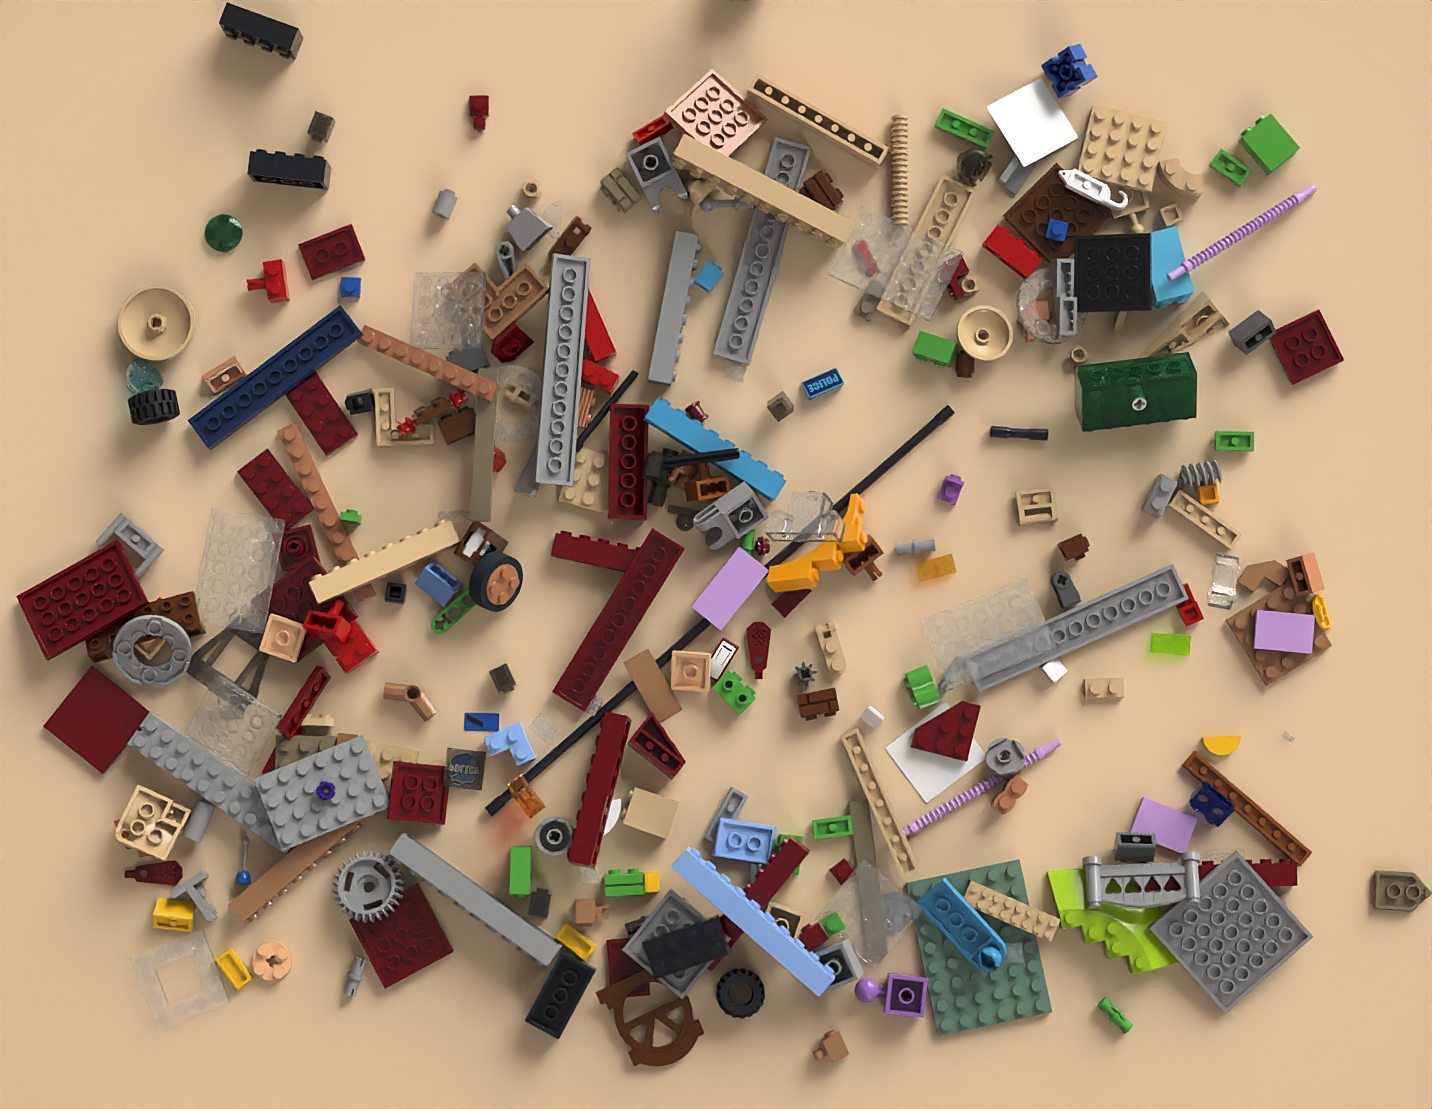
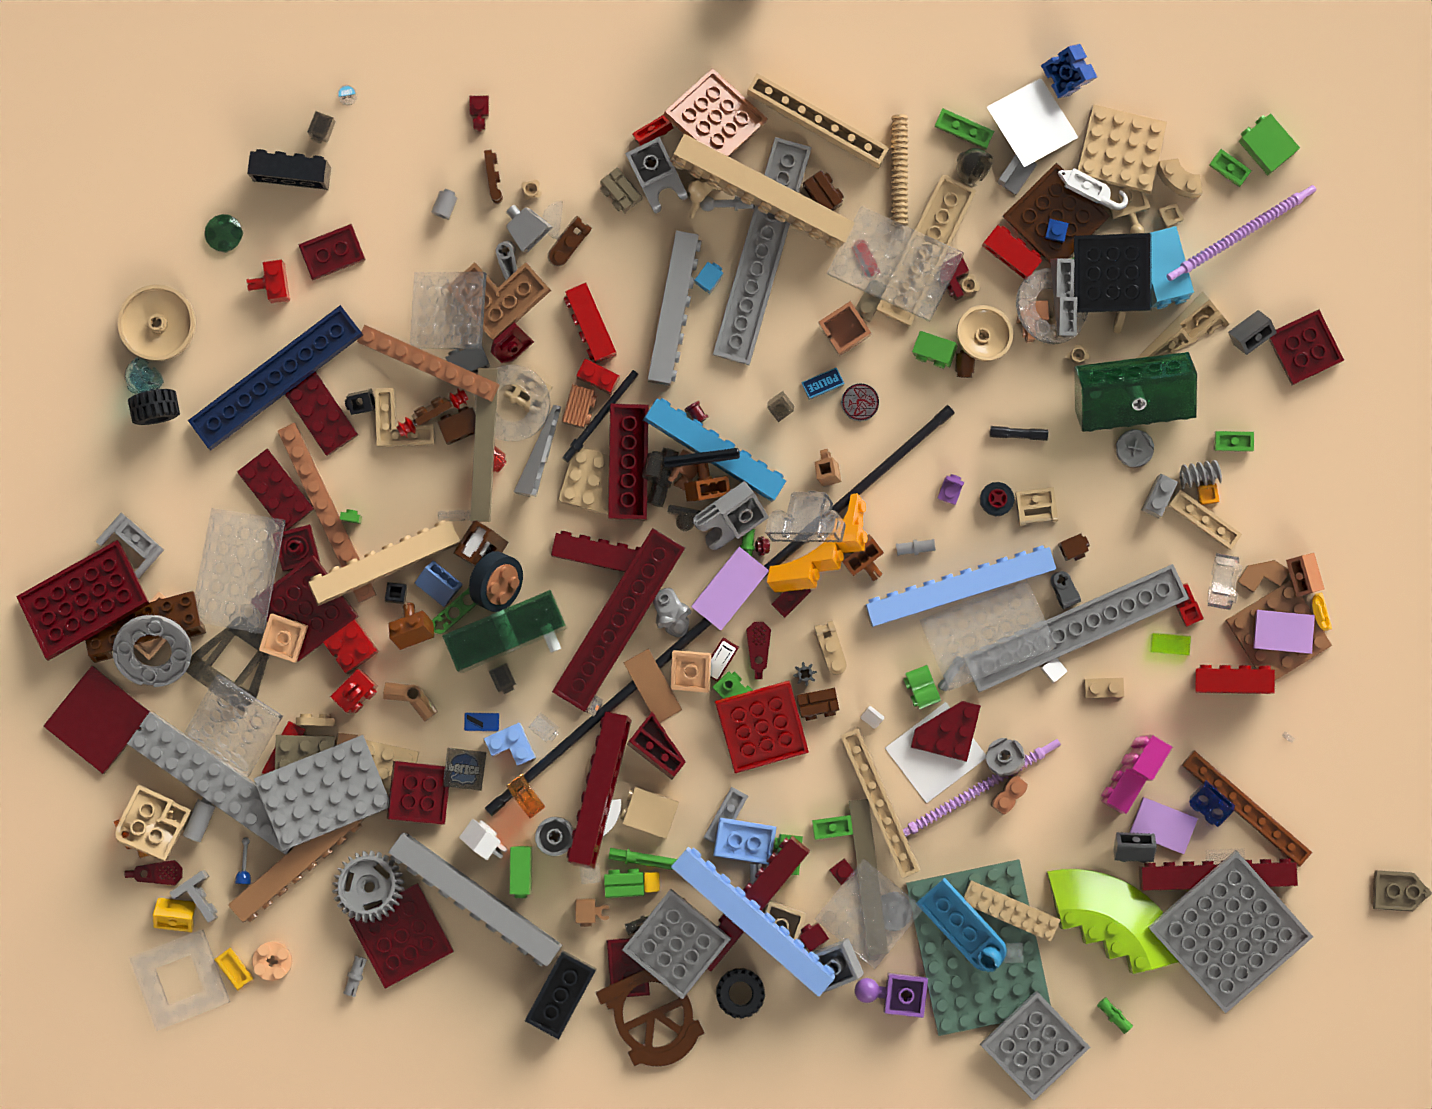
(224, 375): nougat slope -> none
(261, 31): black brick -> none
(303, 702): dark red plate -> none
(320, 790): dark purple plate -> none
(328, 625): red brick -> none
(347, 95): none -> tile
(350, 287): blue plate -> none
(354, 692): none -> red brick
(411, 628): none -> dark orange brick
(482, 839): none -> white brick
(493, 177): none -> reddish brown plate
(506, 632): none -> clear green piece
(540, 903): clear smoke brick -> none
(562, 370): light grey plate -> none
(575, 941): yellow tile -> none
(641, 858): none -> bright green axle
(671, 613): none -> light grey head
(686, 947): black brick -> none
(736, 370): clear tile -> none
(761, 726): none -> red tile
(827, 469): none -> medium nougat brick
(833, 924): bright green plate -> none
(833, 1047): medium nougat brick -> none
(845, 328): none -> nougat piece
(860, 402): none -> tile
(935, 568): clear yellow plate -> none
(961, 586): none -> light blue brick
(1002, 494): none -> black wheel
(1035, 1045): none -> light grey plate
(1134, 448): none -> light grey tile
(1138, 767): none -> dark pink piece
(1184, 872): light grey piece -> none
(1221, 744): yellow tile -> none
(1235, 680): none -> red brick

